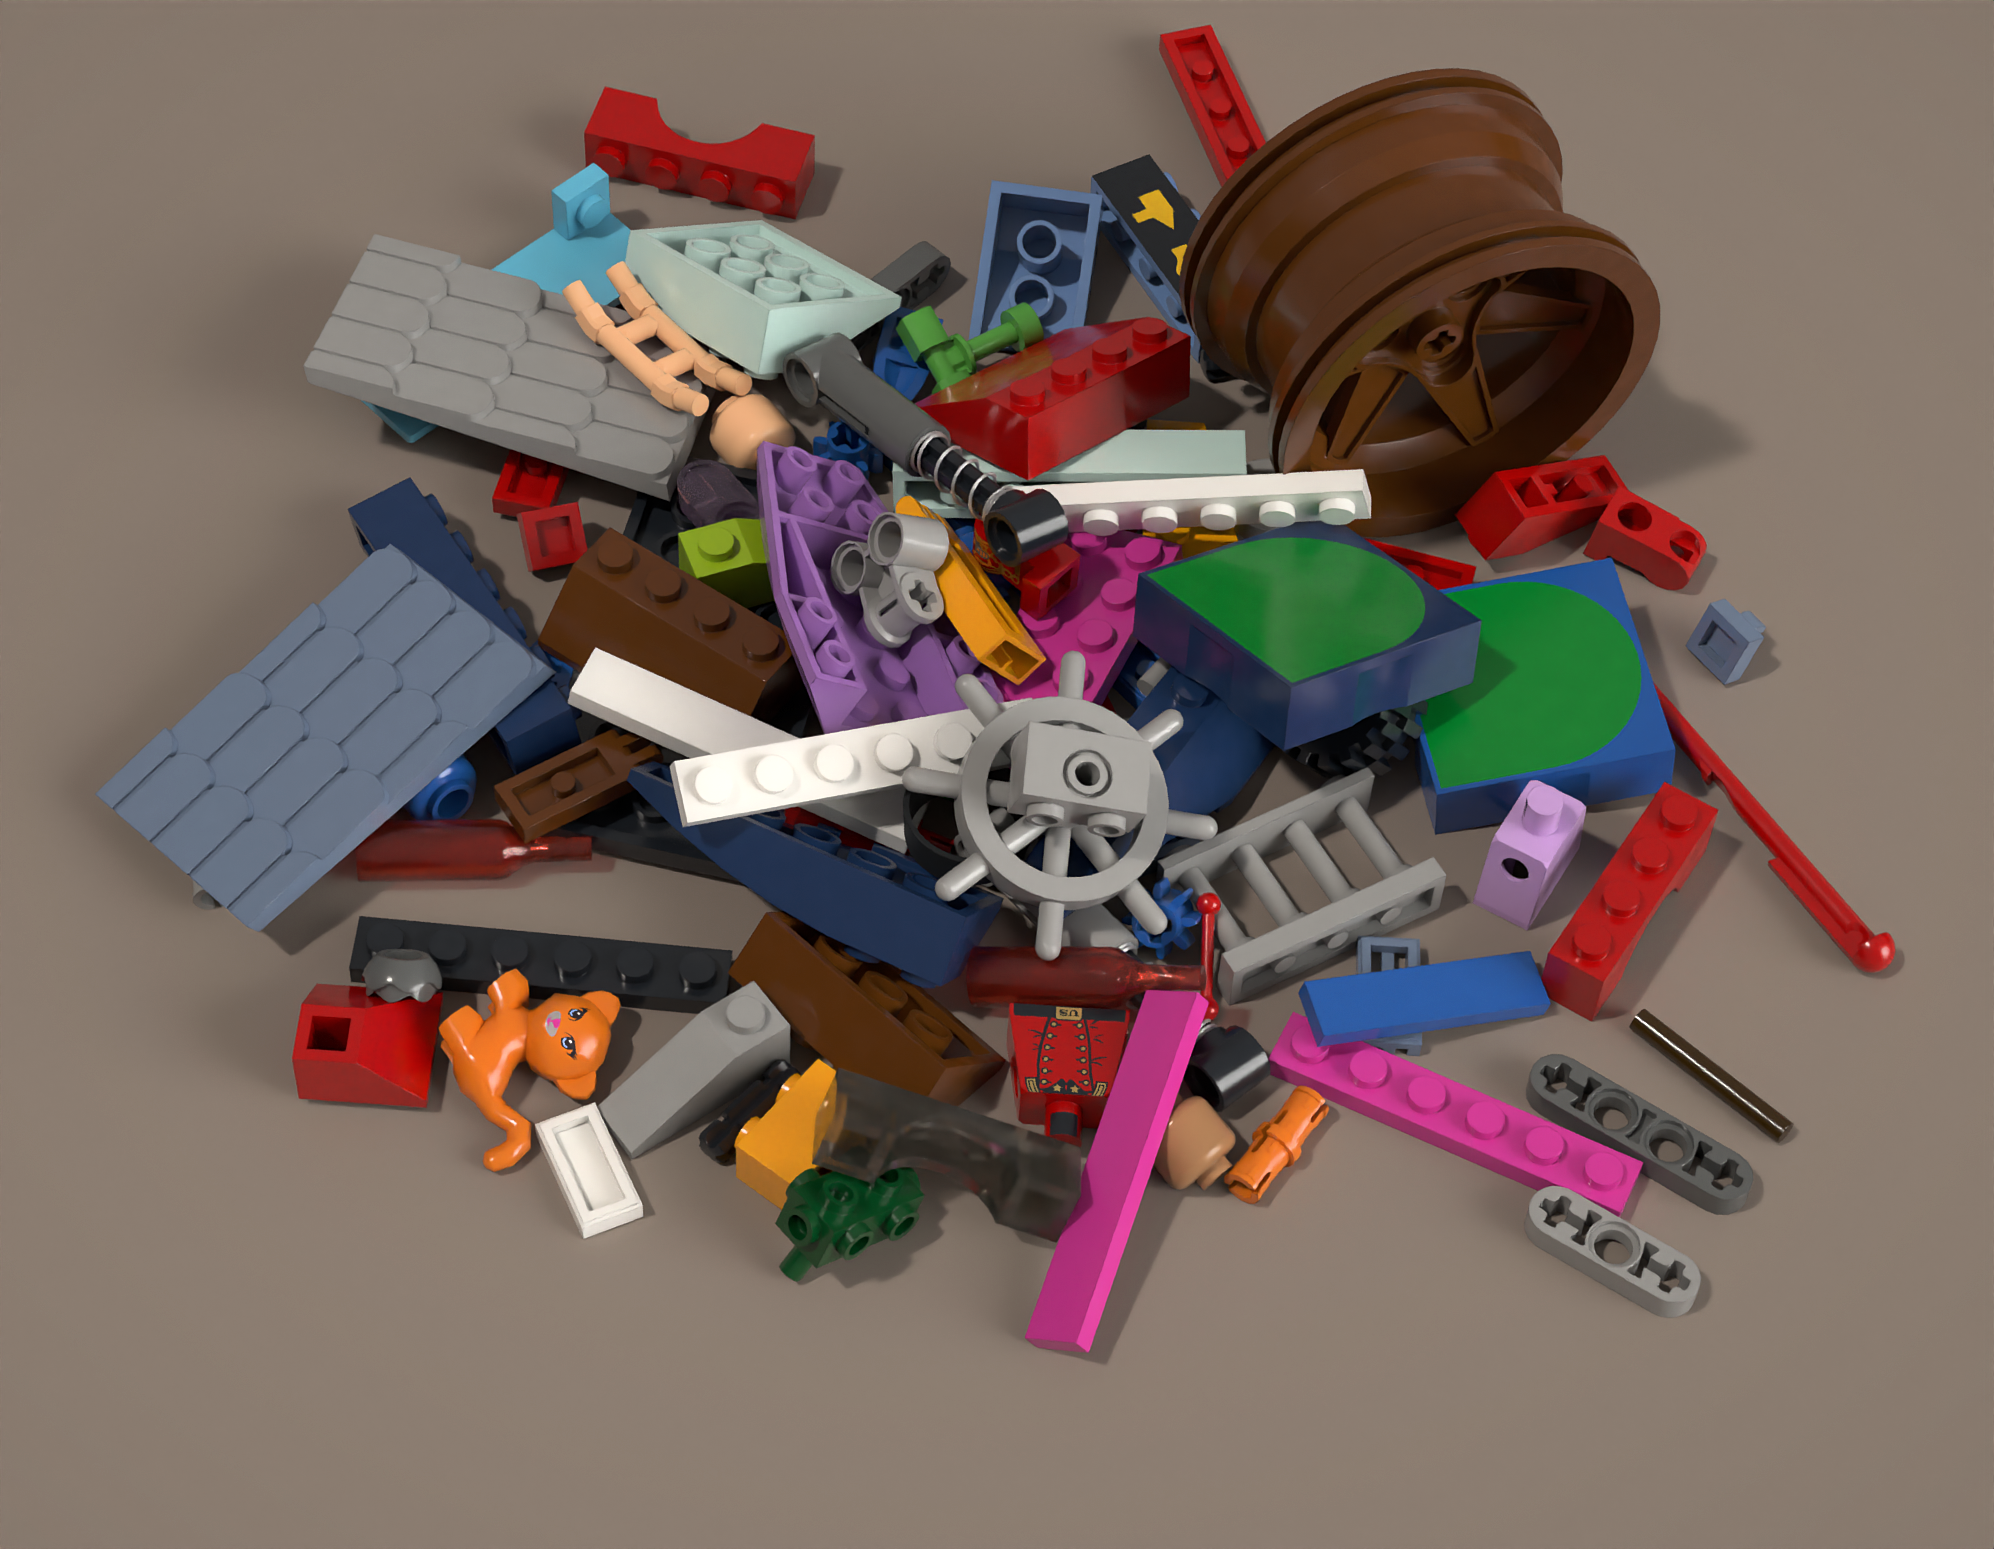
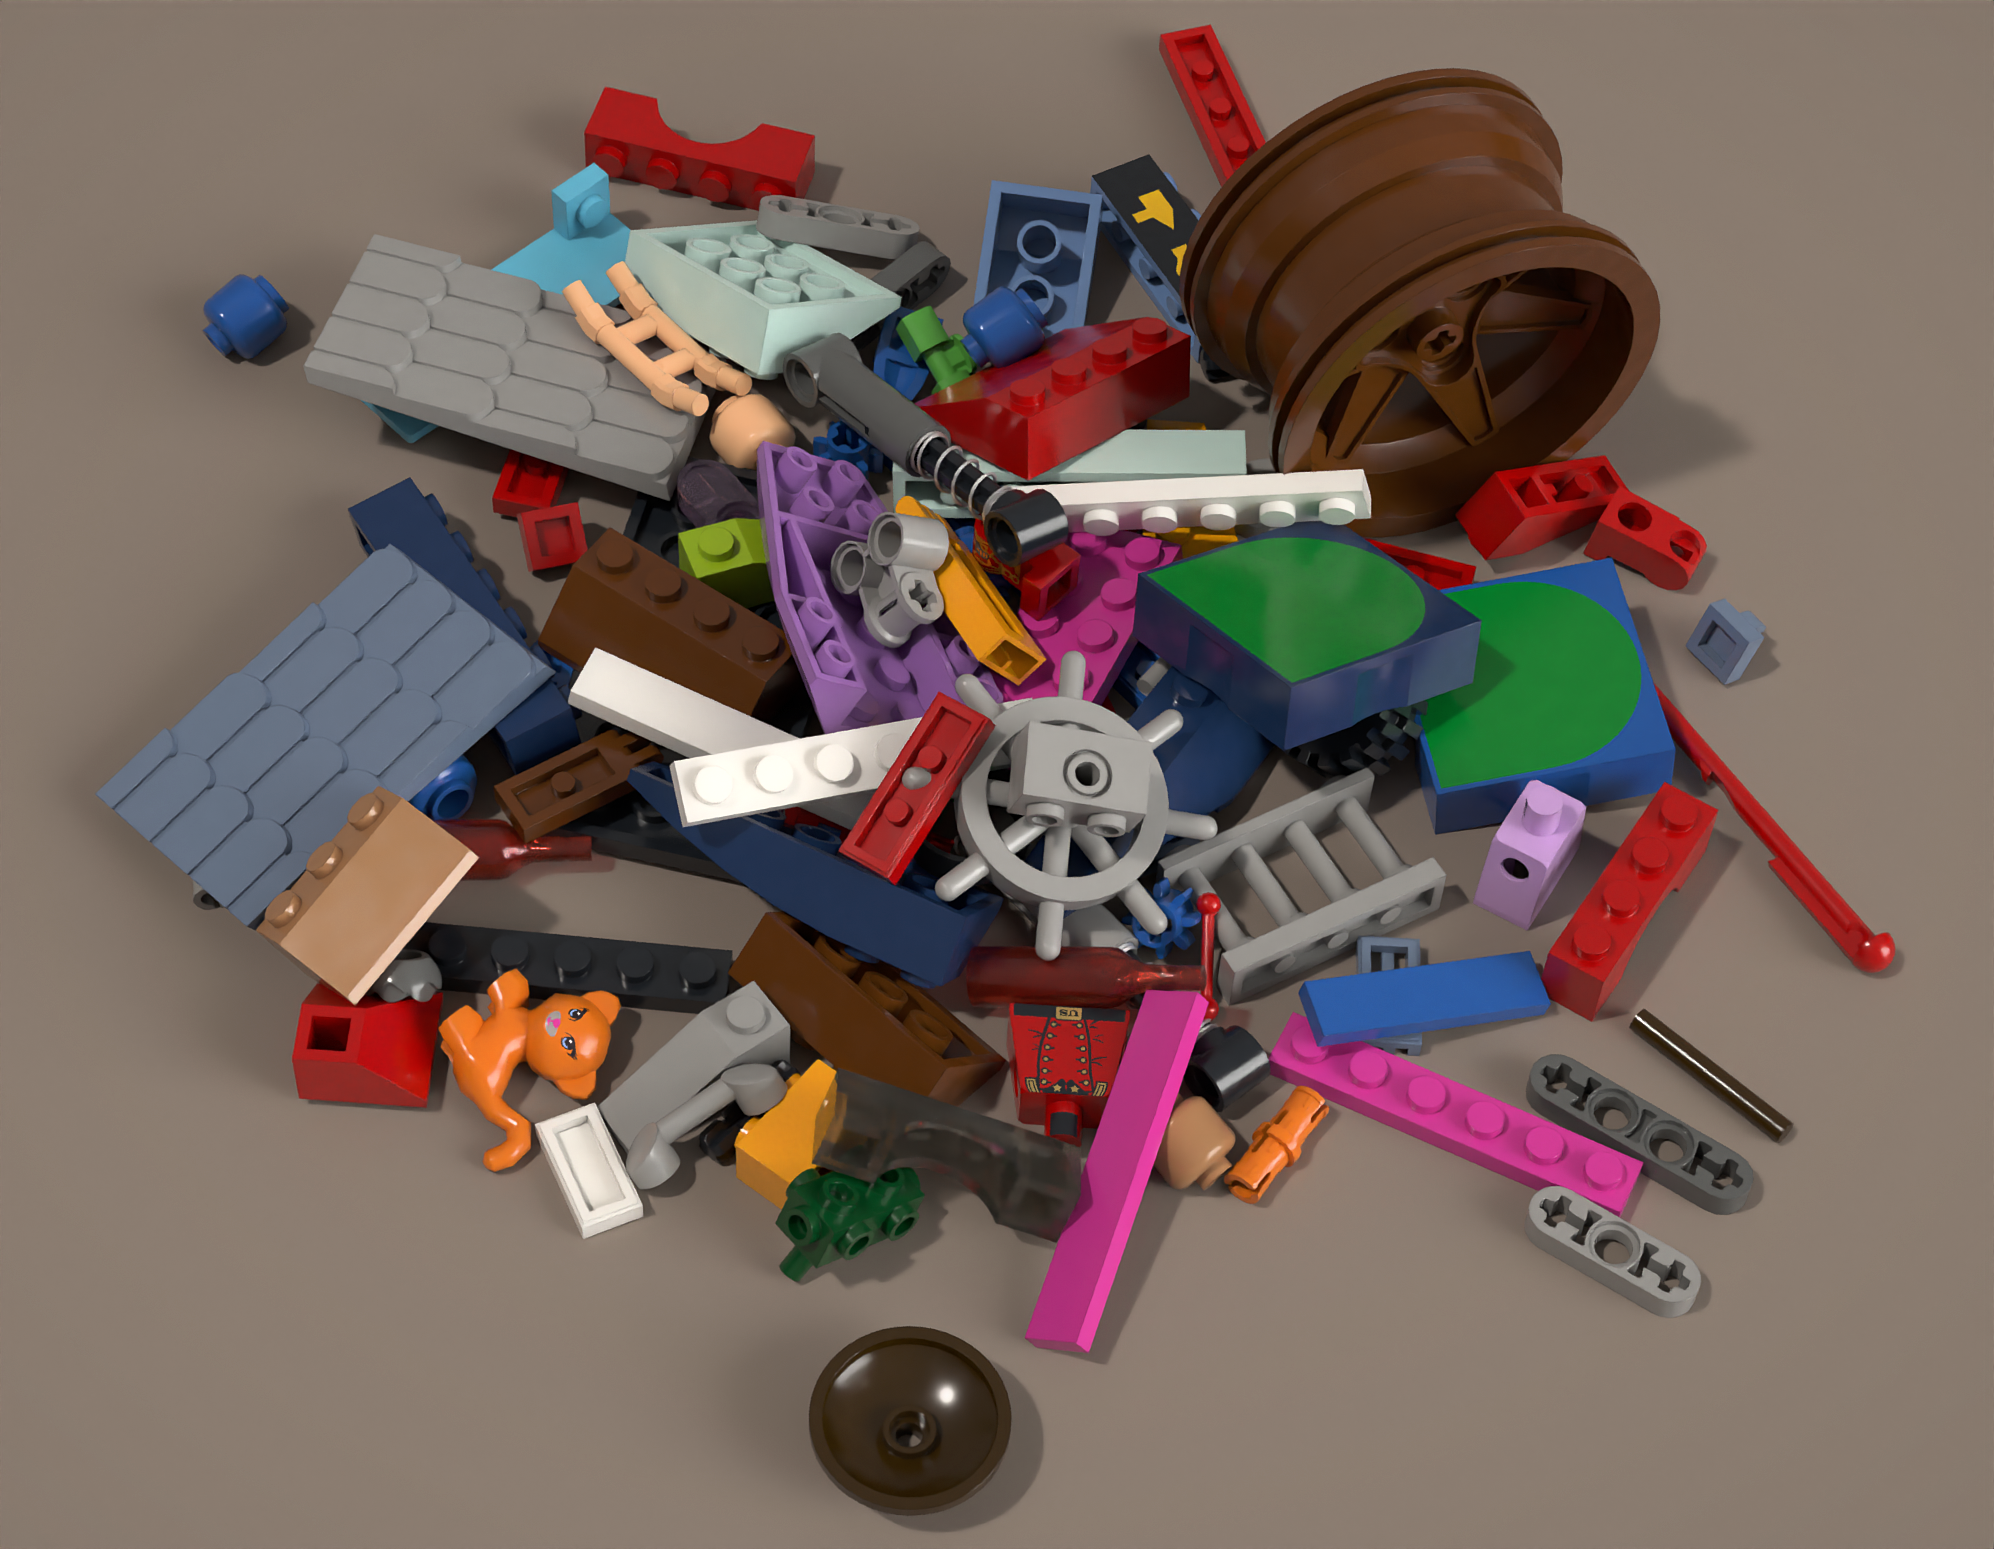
(245, 316): none -> blue head
(365, 894): none -> medium nougat slope
(651, 1155): none -> light grey bar
(836, 227): none -> light grey beam
(901, 818): none -> red tile
(916, 1386): none -> dark brown dish
(1003, 328): none -> blue head

